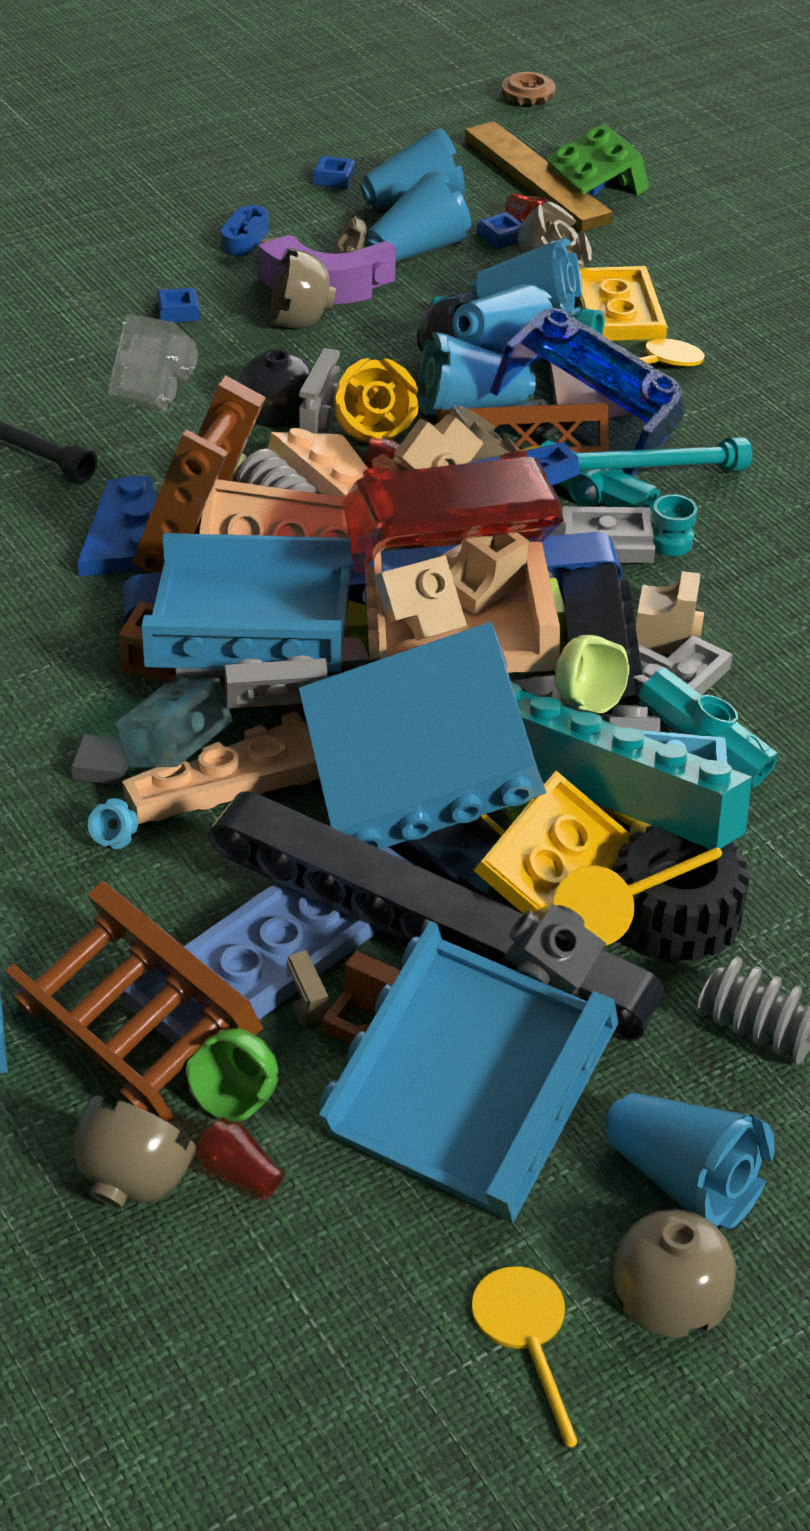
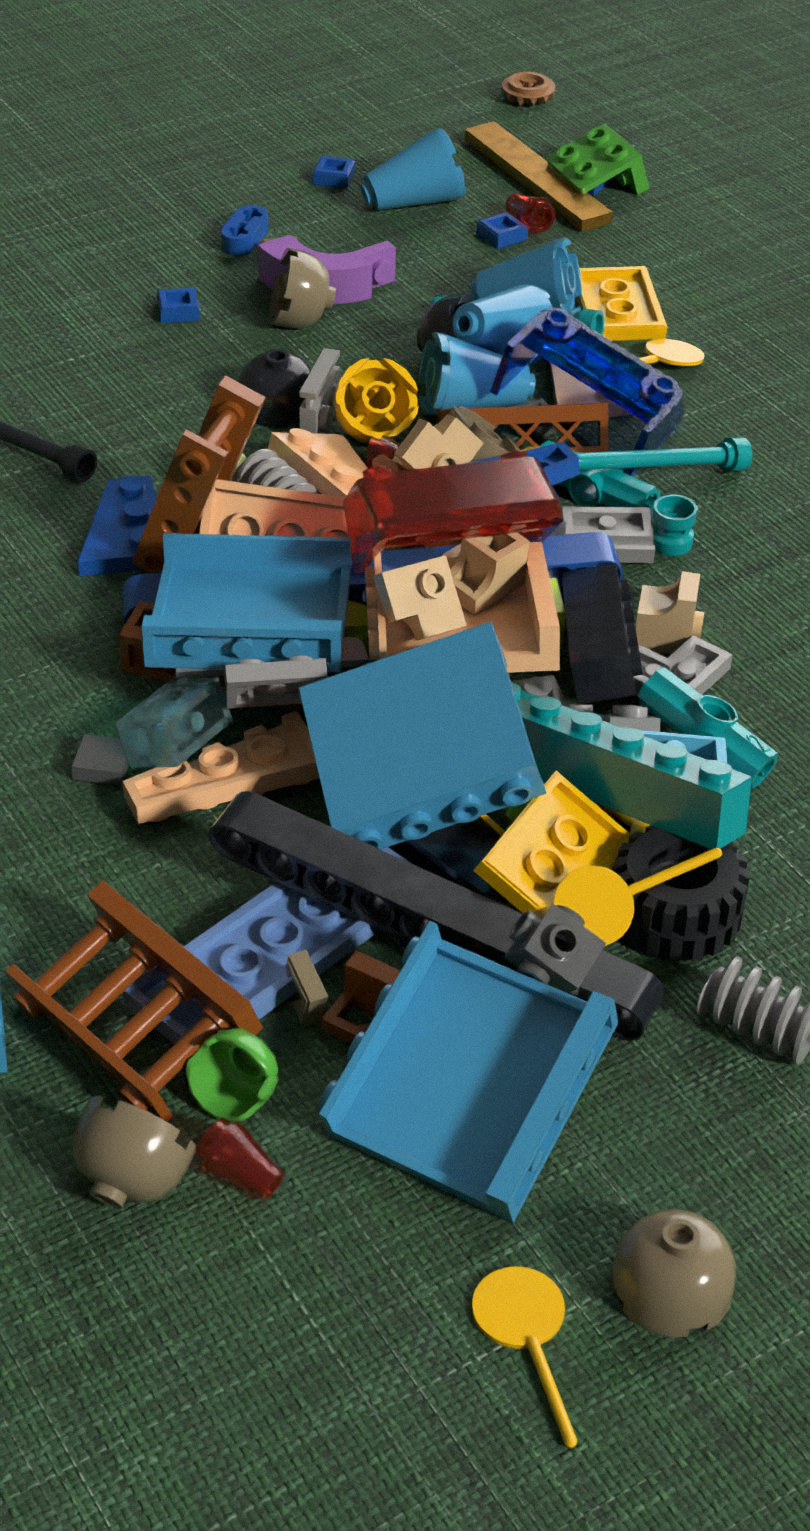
(100, 827): medium azure plate -> none
(150, 362): clear brick -> none
(352, 237): dark tan tile -> none
(423, 218): dark azure cone -> none
(551, 223): dark tan cylinder -> none
(592, 673): yellowish green hair -> none
(694, 1153): dark azure cone -> none

